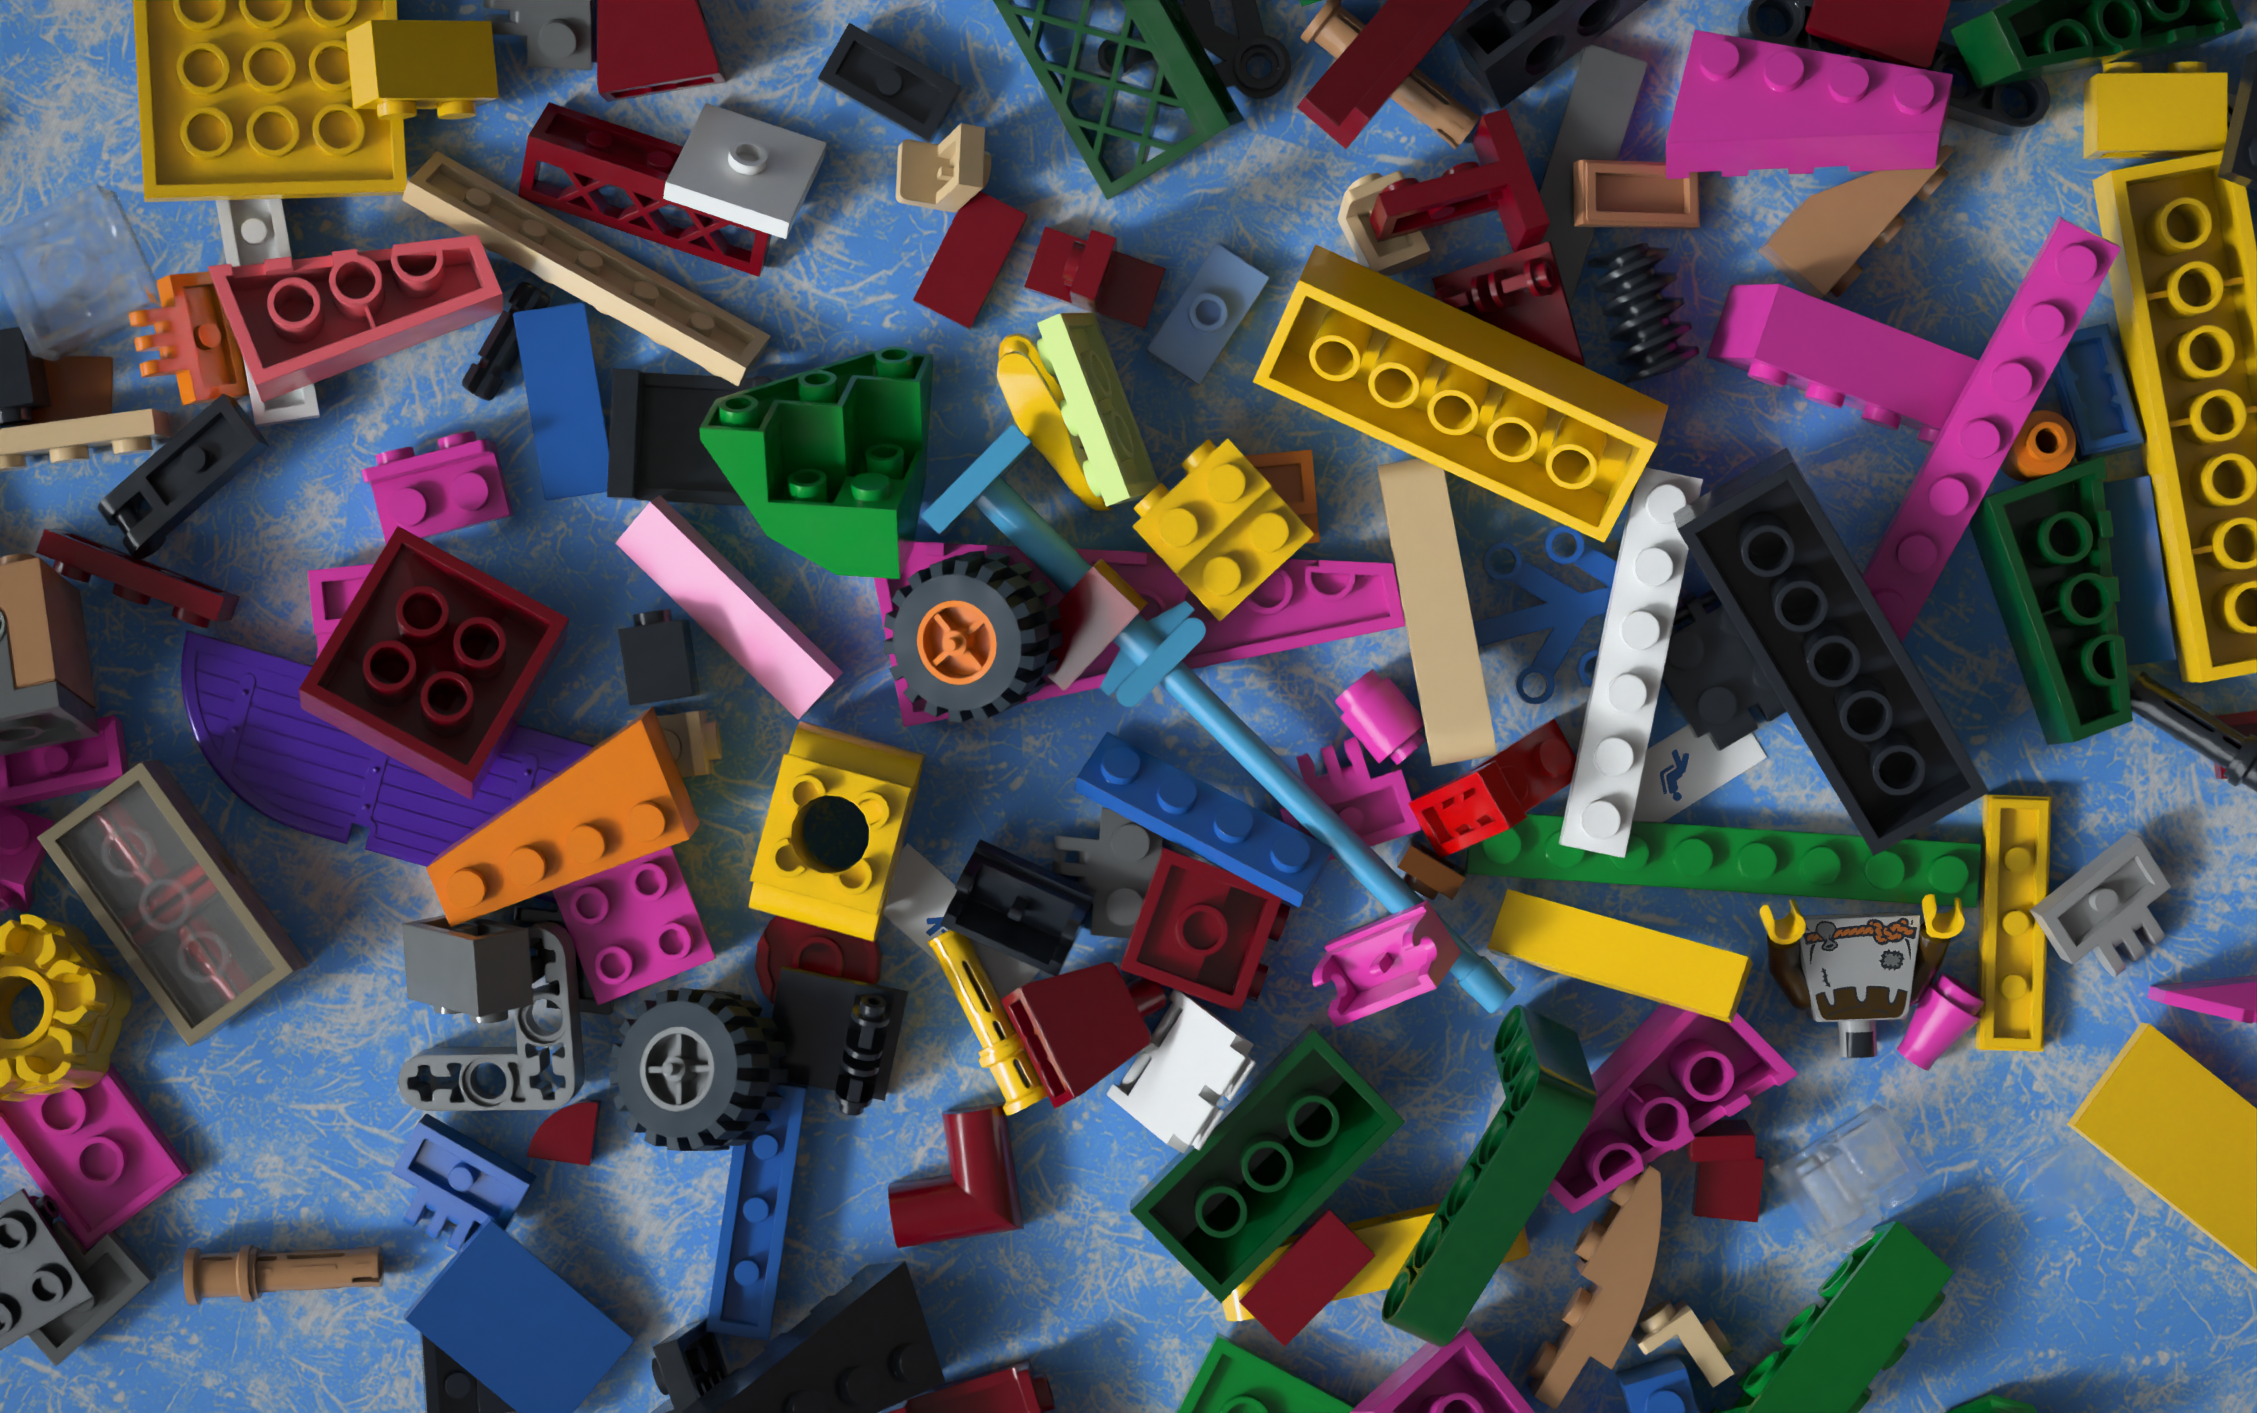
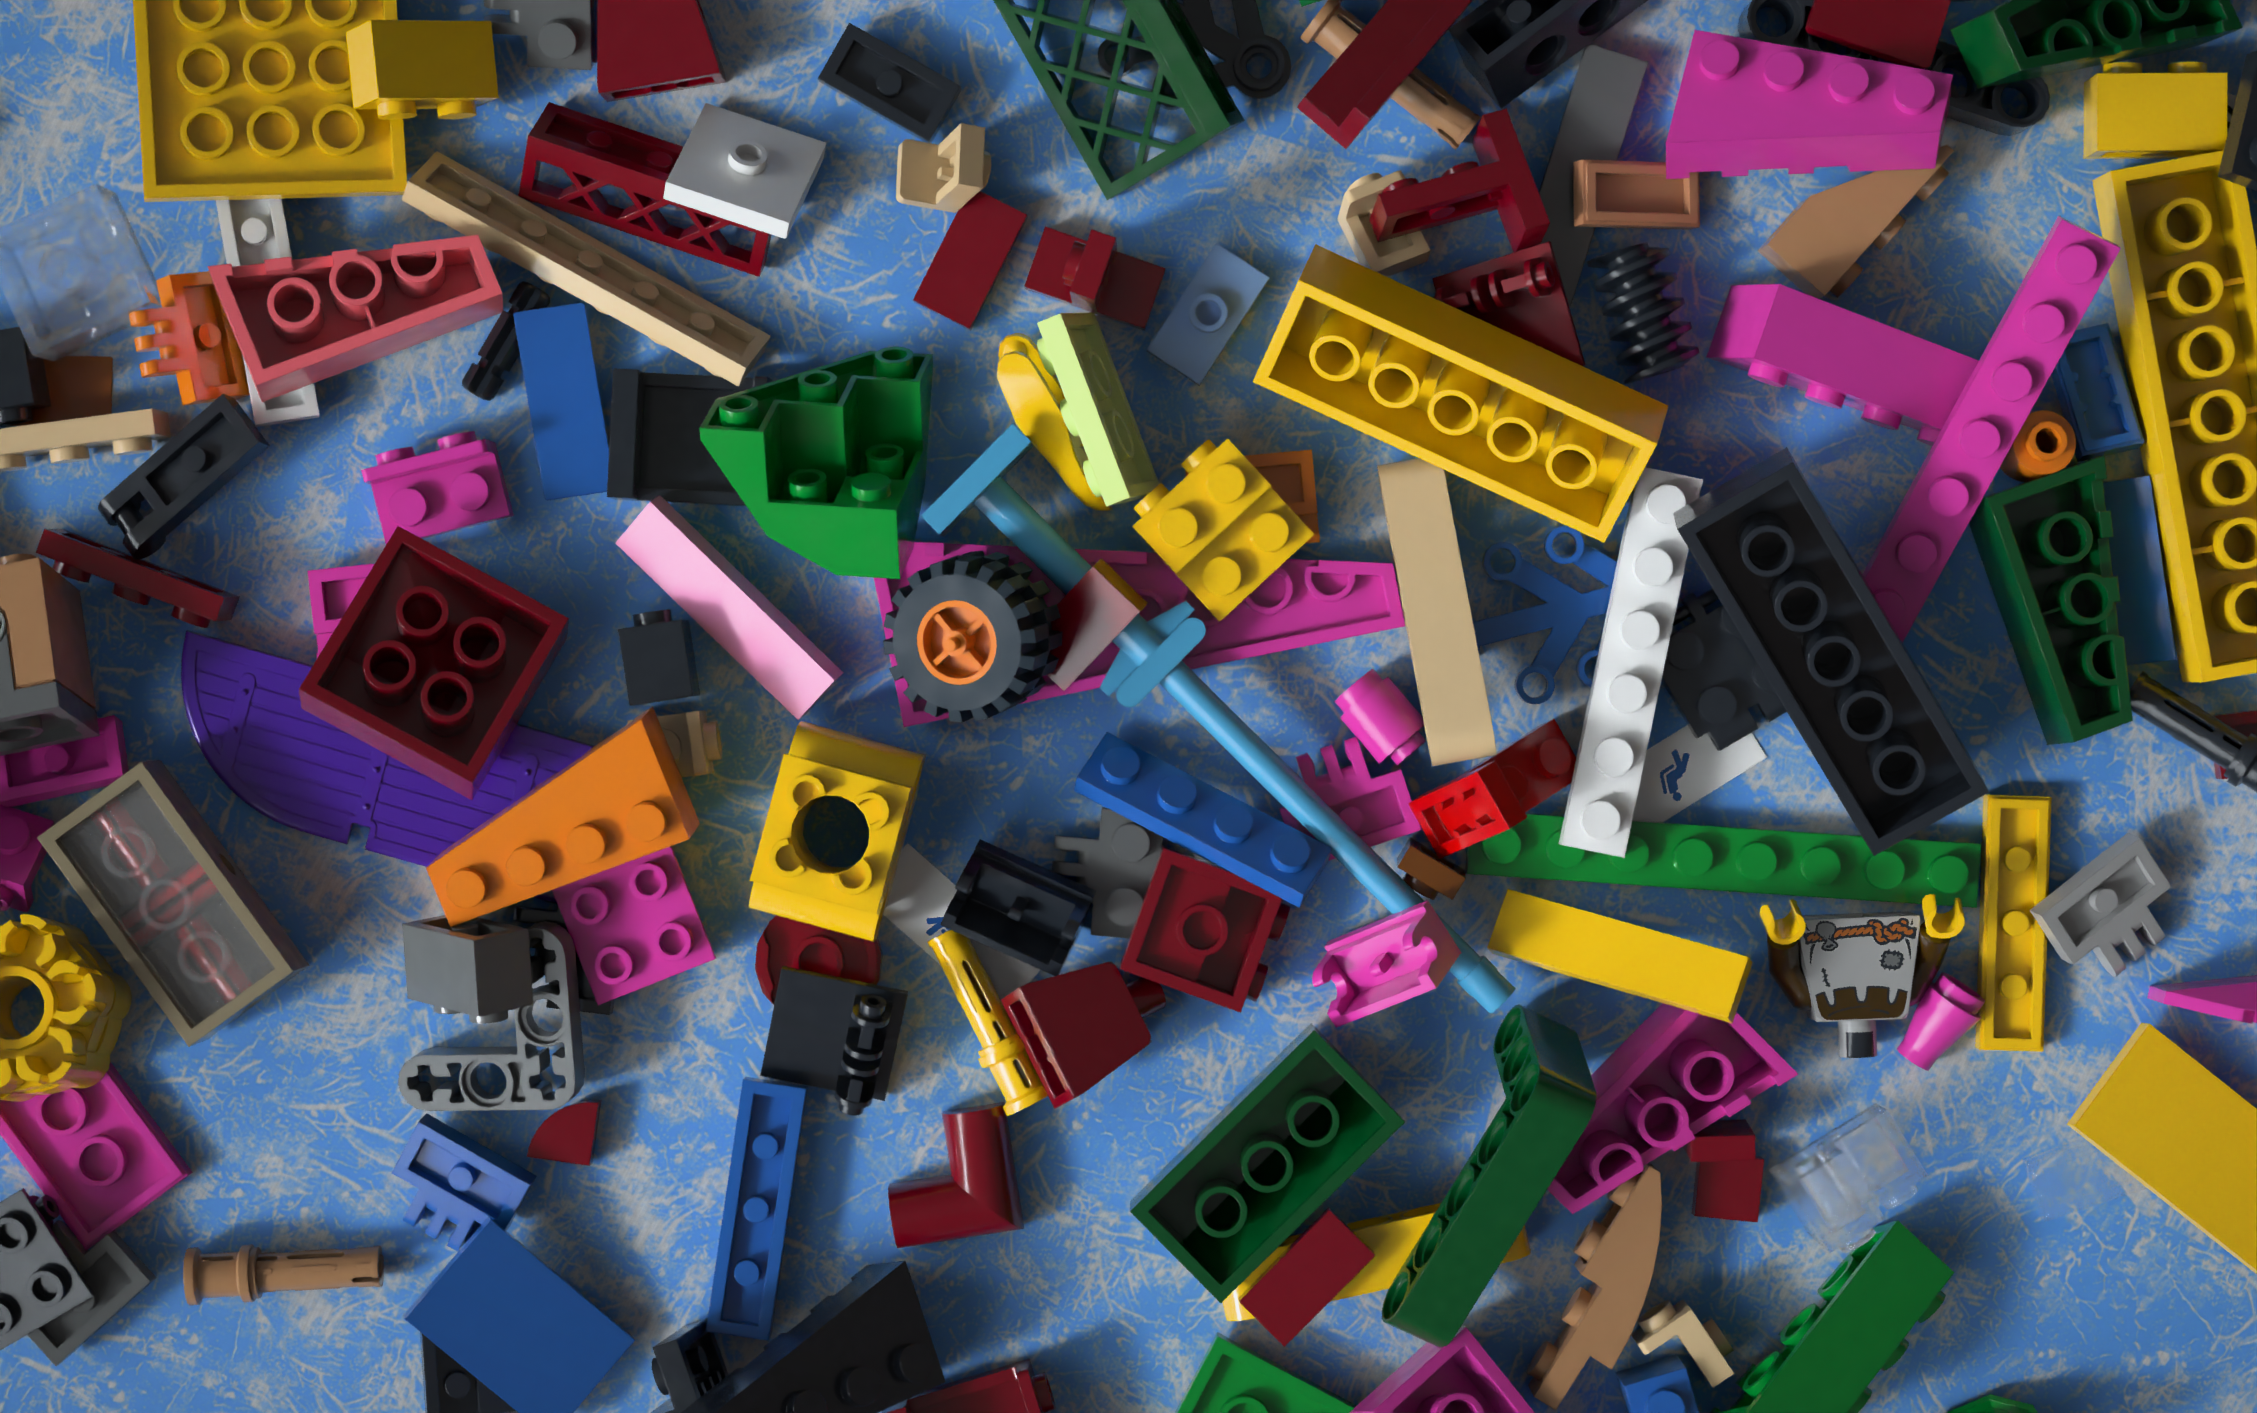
(698, 1070): black wheel -> none
(1185, 1074): white plate -> none

